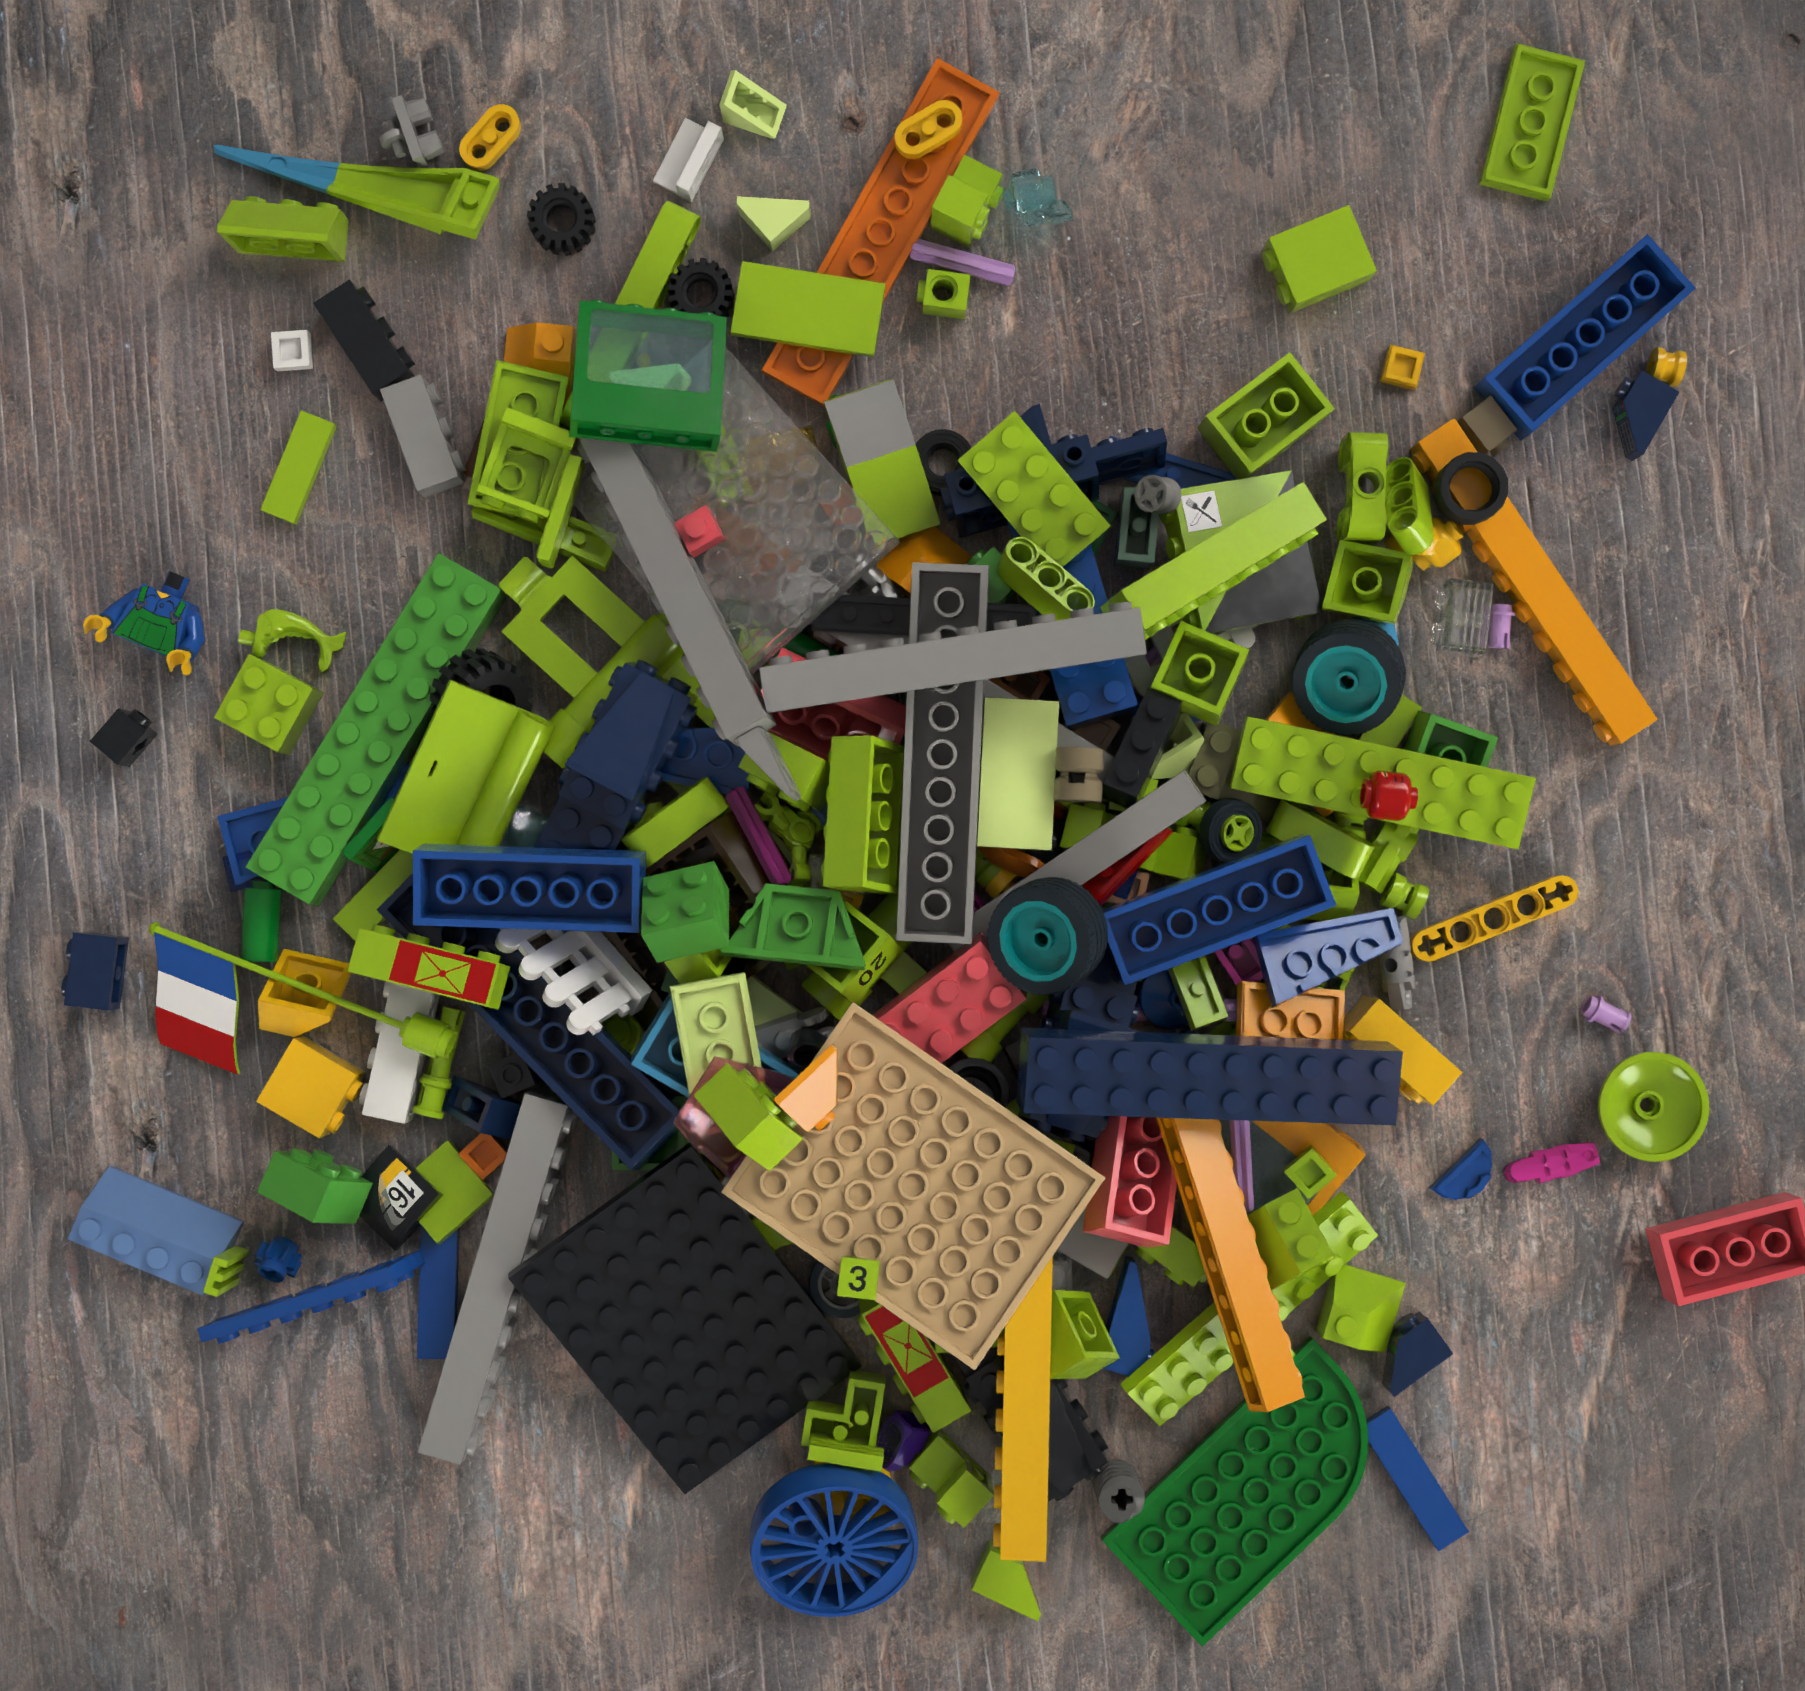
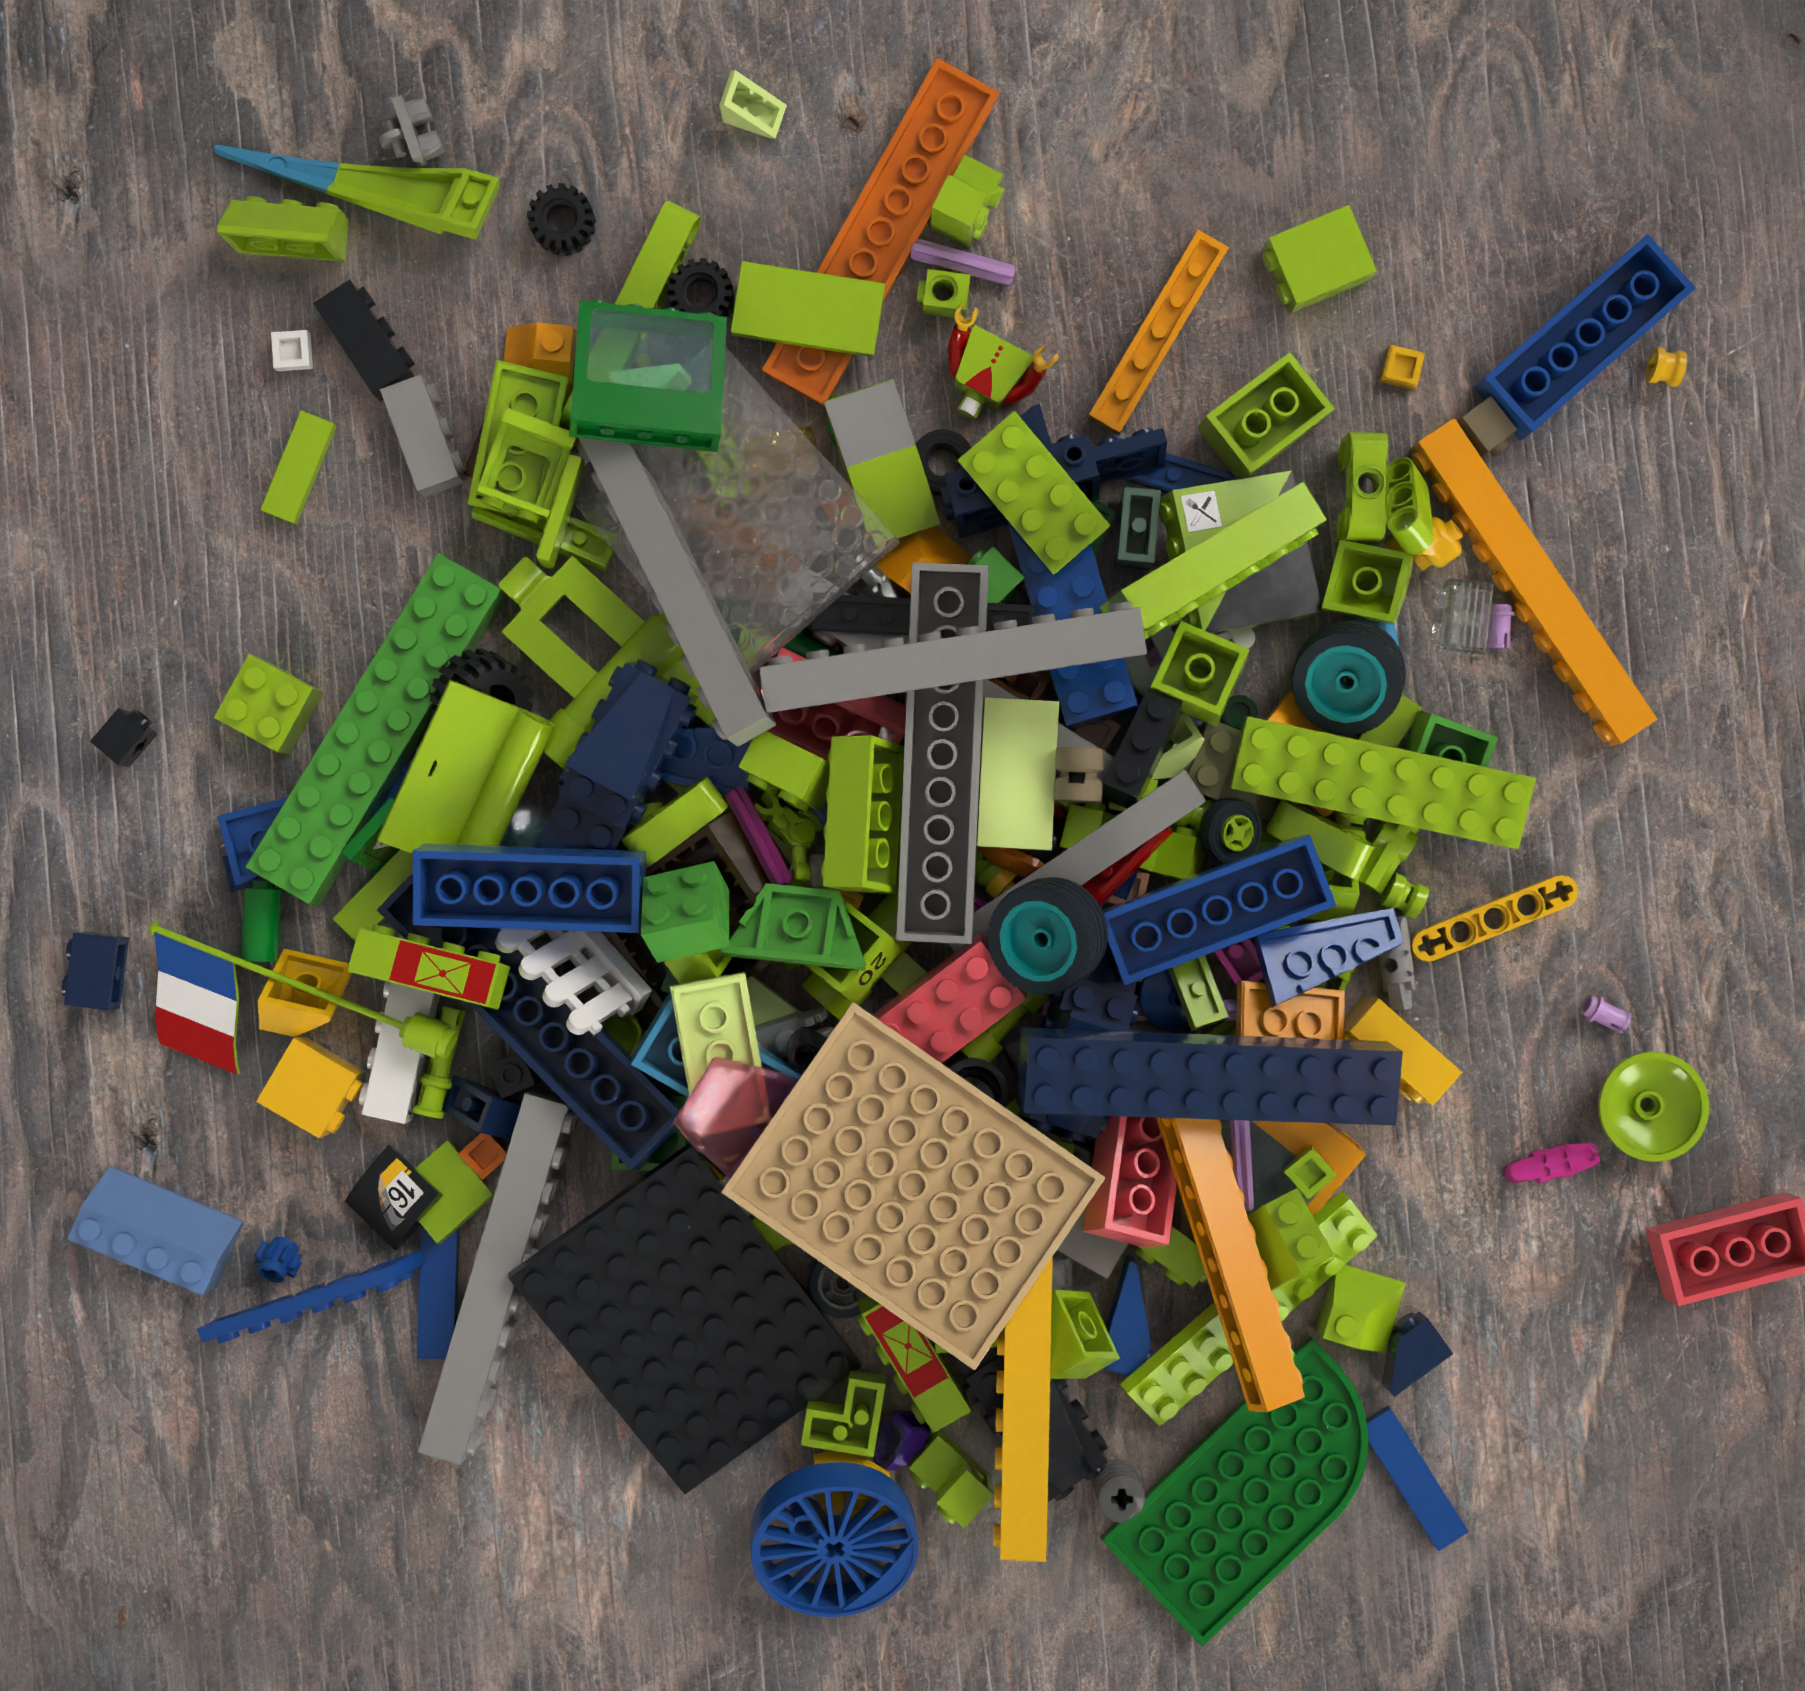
(155, 621): torso -> none
(223, 1271): lime tile -> none
(282, 623): lime animal -> none
(315, 1186): bright green brick -> none
(488, 137): yellow plate -> none
(689, 158): white panel -> none
(699, 531): coral plate -> none
(749, 1115): lime brick -> none
(764, 752): light grey slope -> none
(773, 218): yellowish green slope -> none
(813, 1092): light orange slope -> none
(846, 1453): lime tile -> none
(858, 1277): lime tile -> none
(925, 128): yellow plate -> none
(990, 367): none -> torso
(1005, 1582): lime slope -> none
(1035, 199): clear light blue head -> none
(1040, 569): lime beam -> none
(1148, 491): light grey wheel -> none
(1158, 332): none -> light orange plate
(1237, 709): none -> dark green tile
(1388, 795): red head -> none
(1467, 1174): blue tile -> none
(1490, 468): black tyre -> none
(1532, 122): lime tile -> none
(1640, 411): dark blue slope -> none

